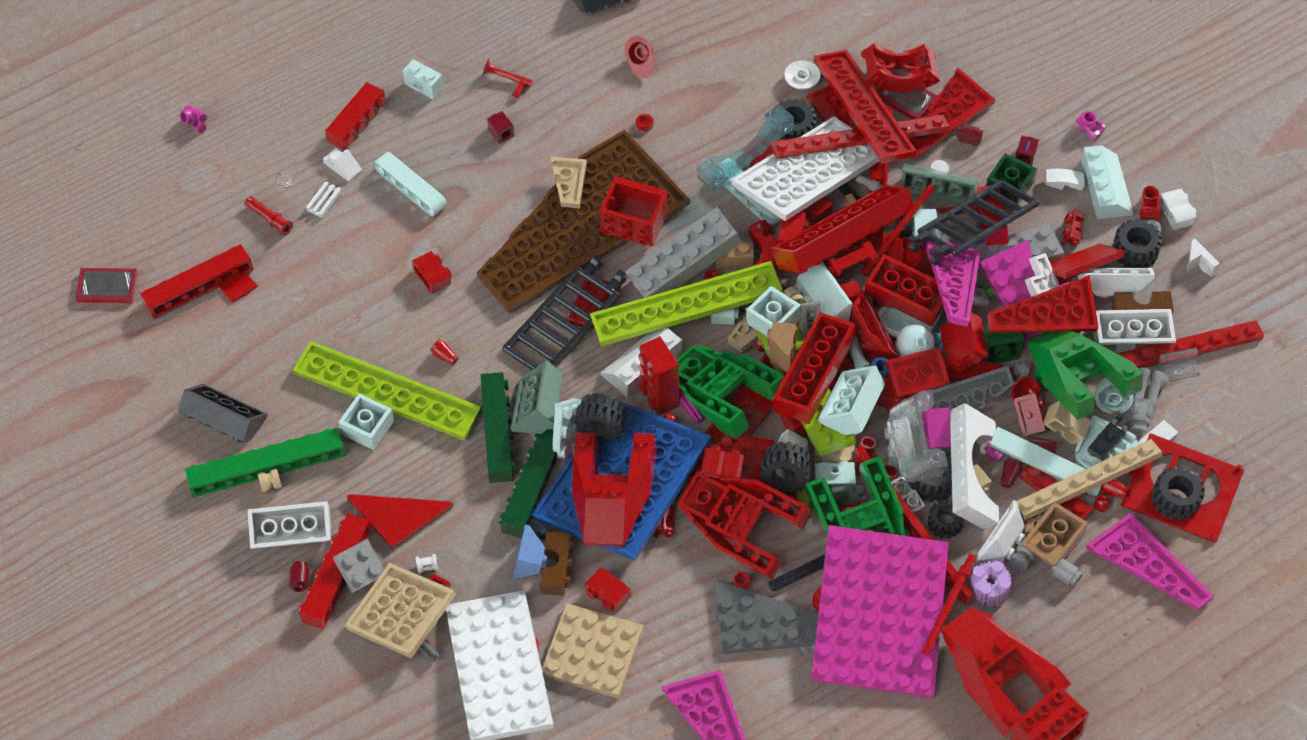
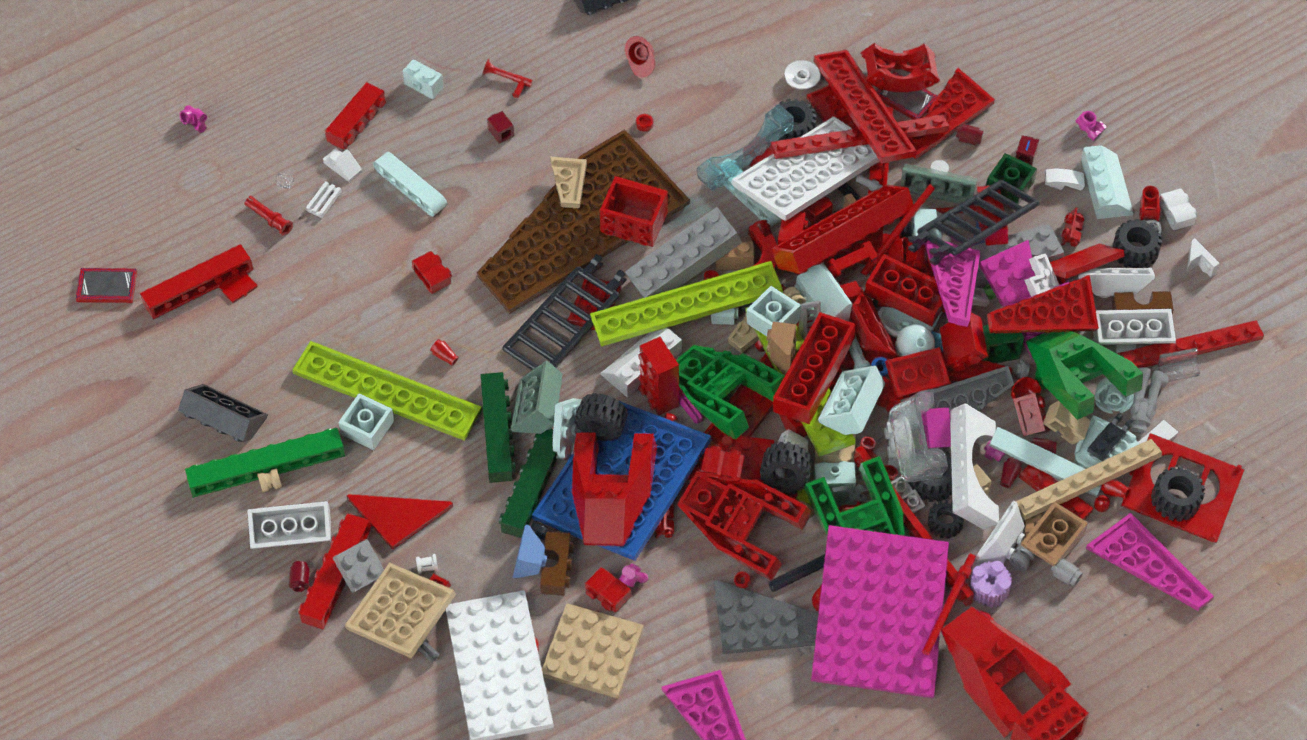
(631, 574): none -> dark pink plate

